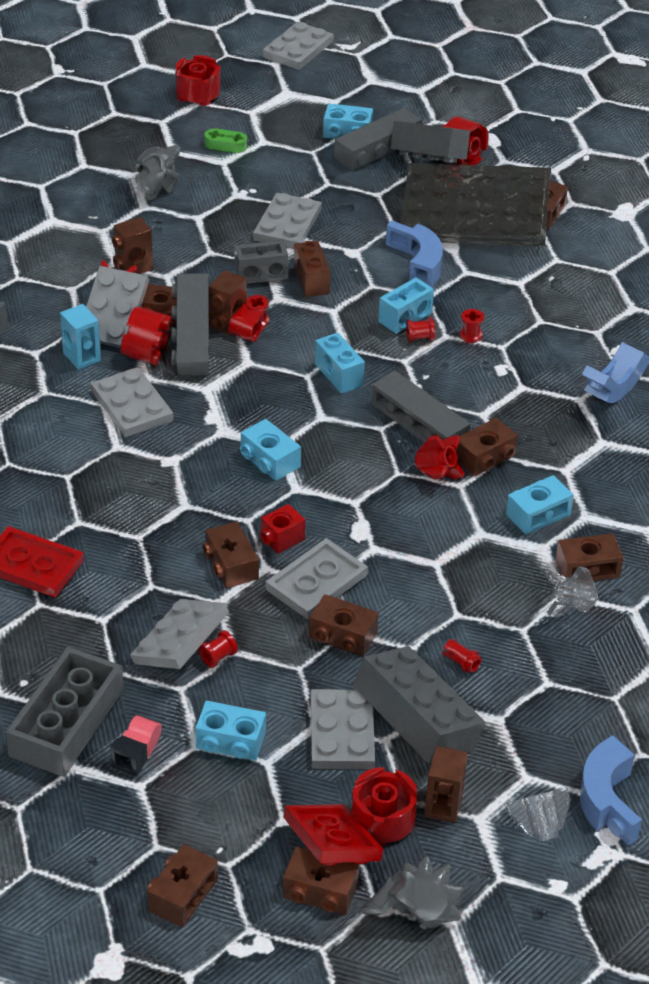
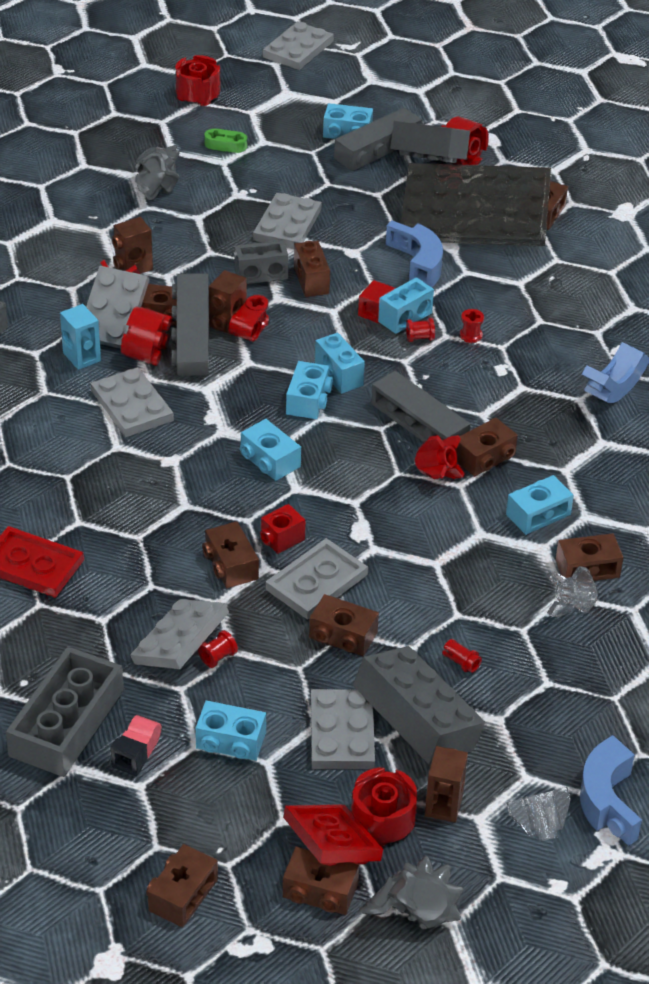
(308, 390): none -> medium azure brick
(369, 300): none -> red brick

